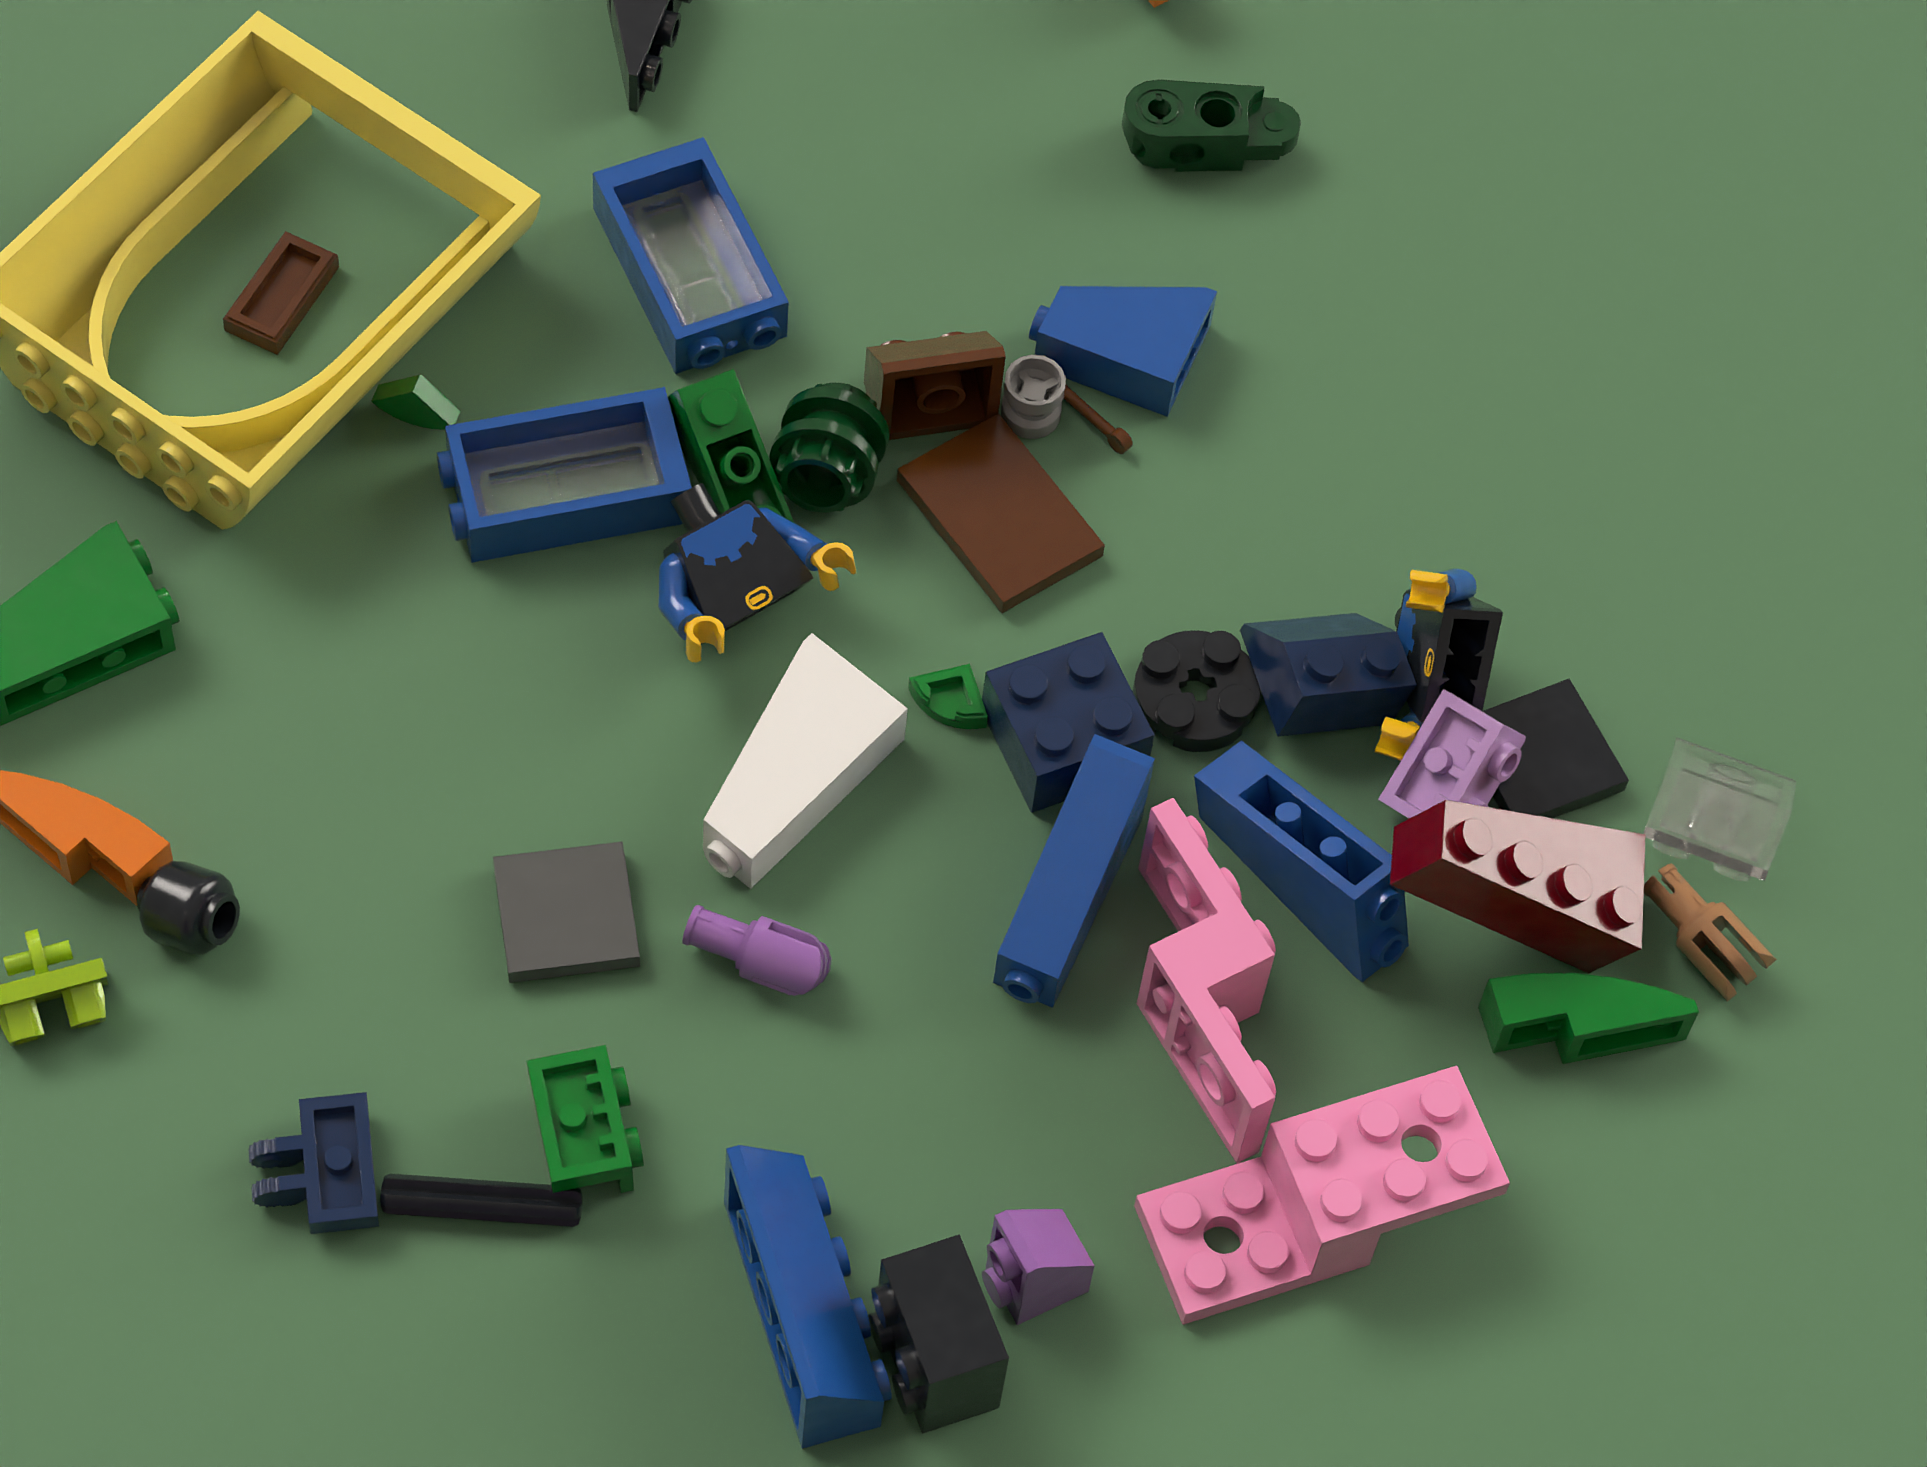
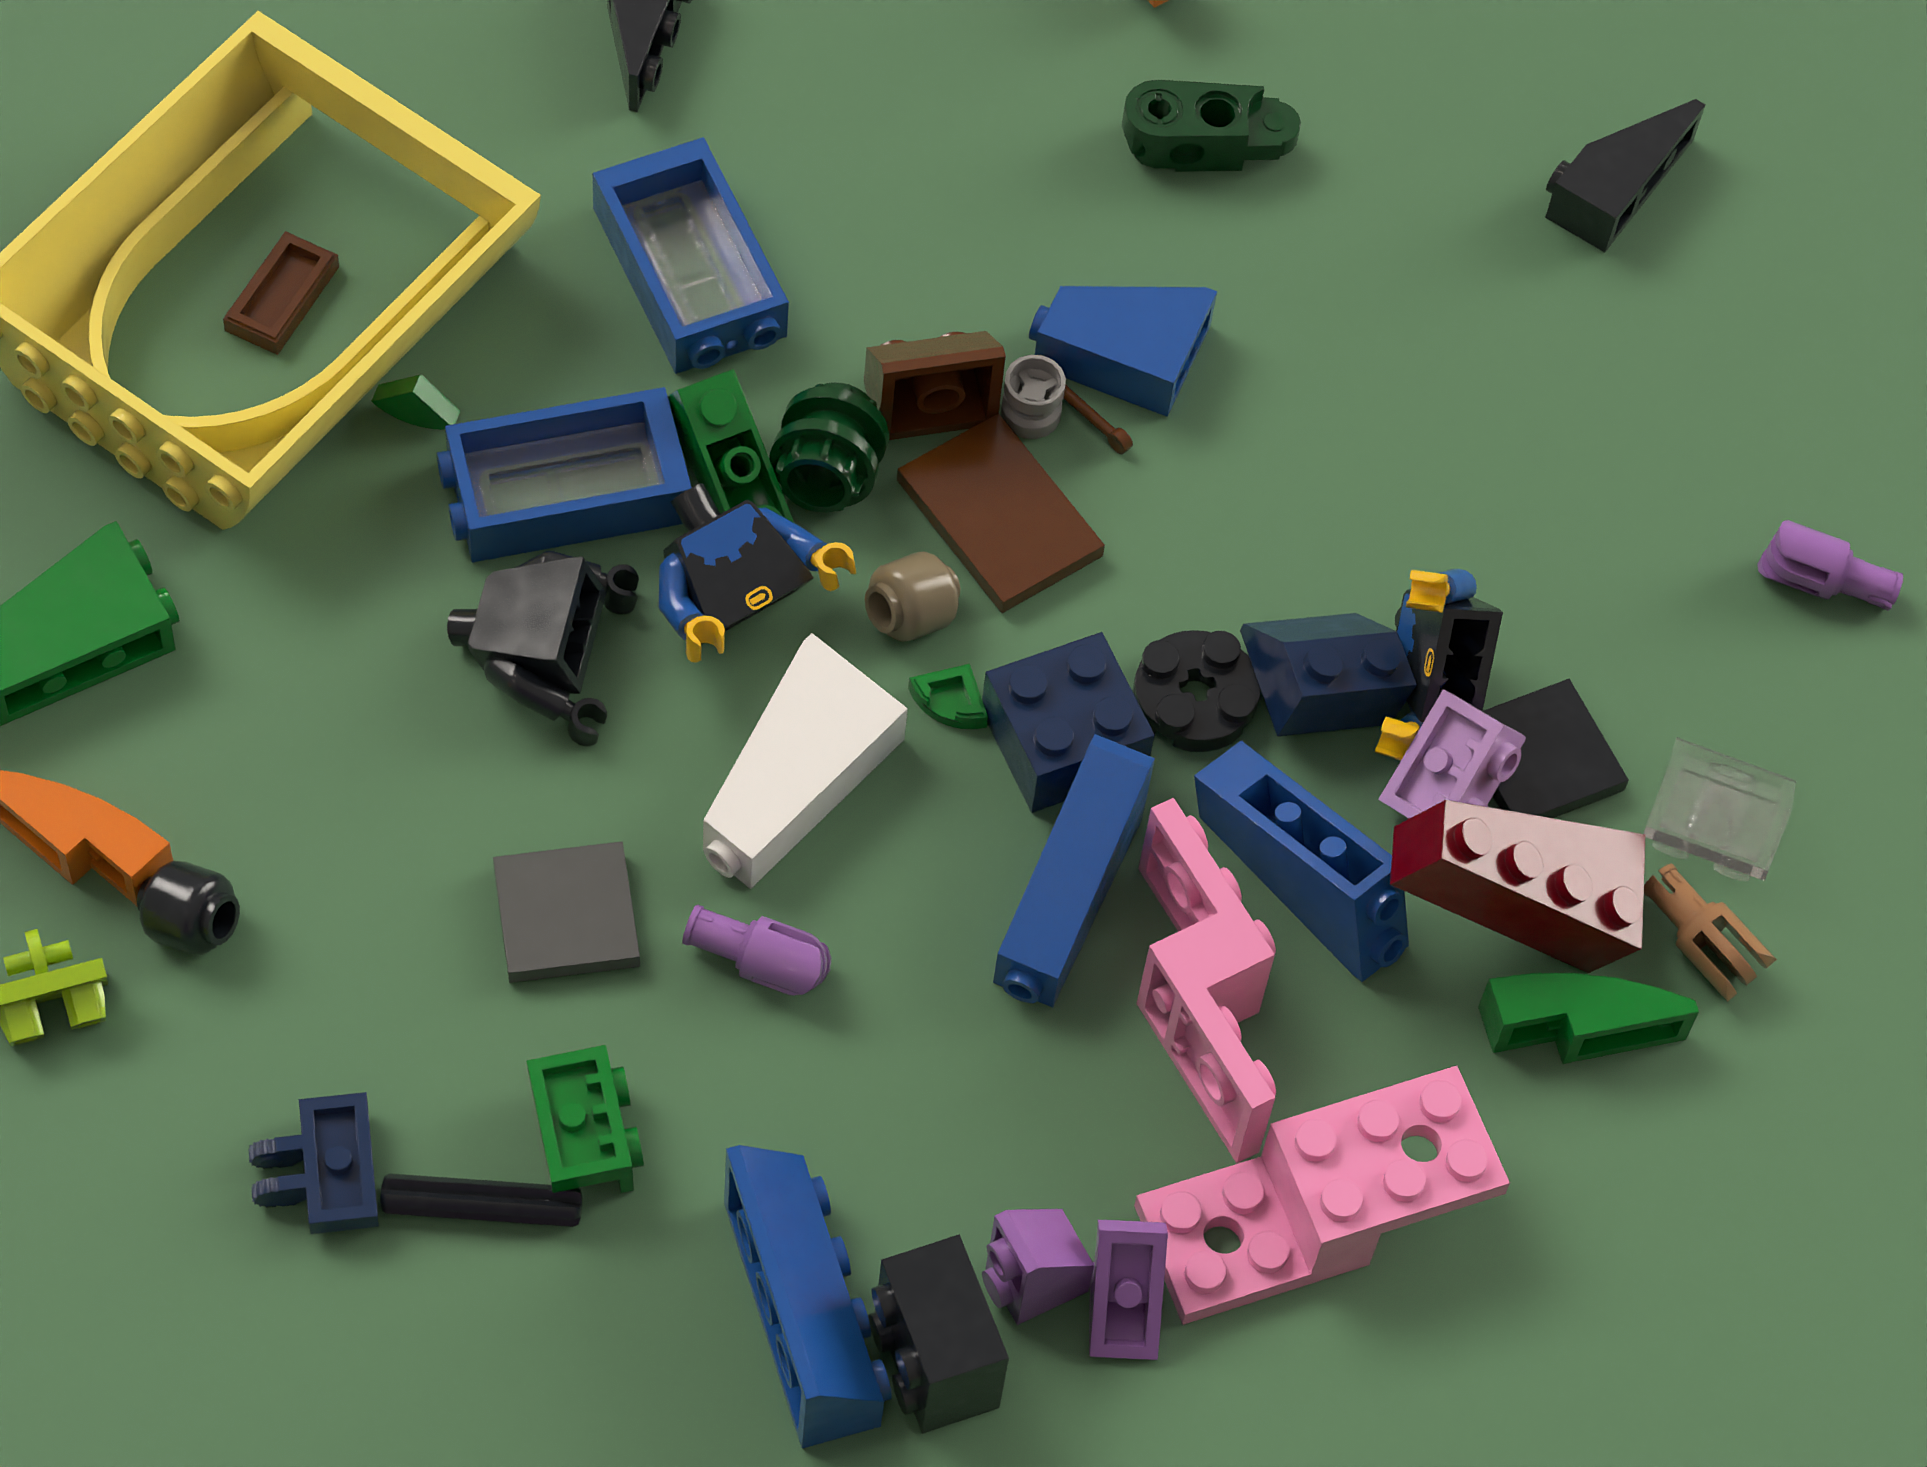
(540, 630): none -> black torso
(912, 596): none -> dark tan head
(1127, 1289): none -> medium lavender slope
(1618, 174): none -> black slope
(1826, 567): none -> medium lavender arm

